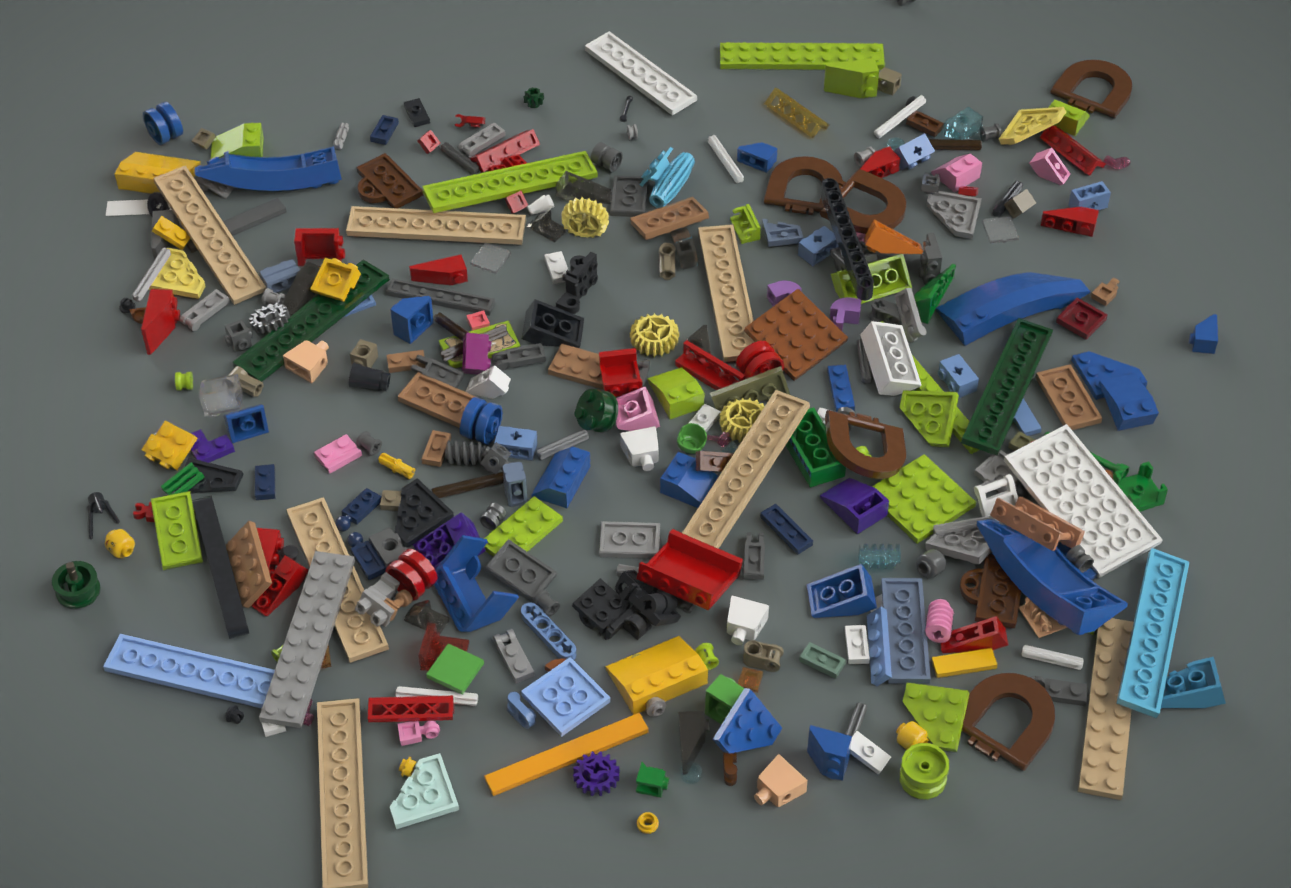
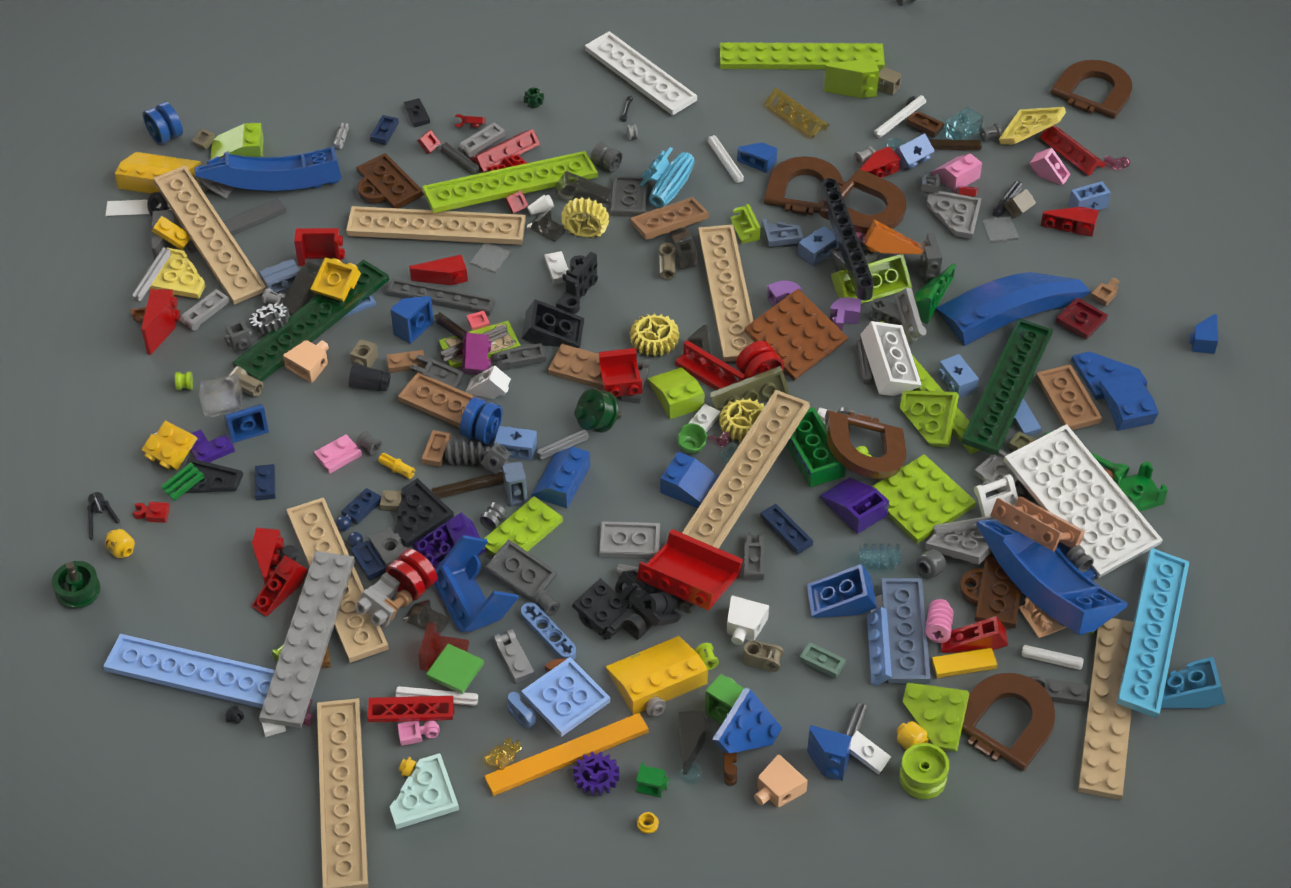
(126, 304): black piece -> none
(176, 530): lime tile -> none
(220, 567): black beam -> none
(248, 564): medium nougat plate -> none
(502, 756): none -> clear yellow plate
(636, 411): bright pink slope -> none
(641, 447): white torso -> none
(712, 461): plate -> none
(750, 679): clear orange plate -> none
(840, 387): blue plate -> none
(857, 644): white plate -> none
(1073, 118): lime slope -> none

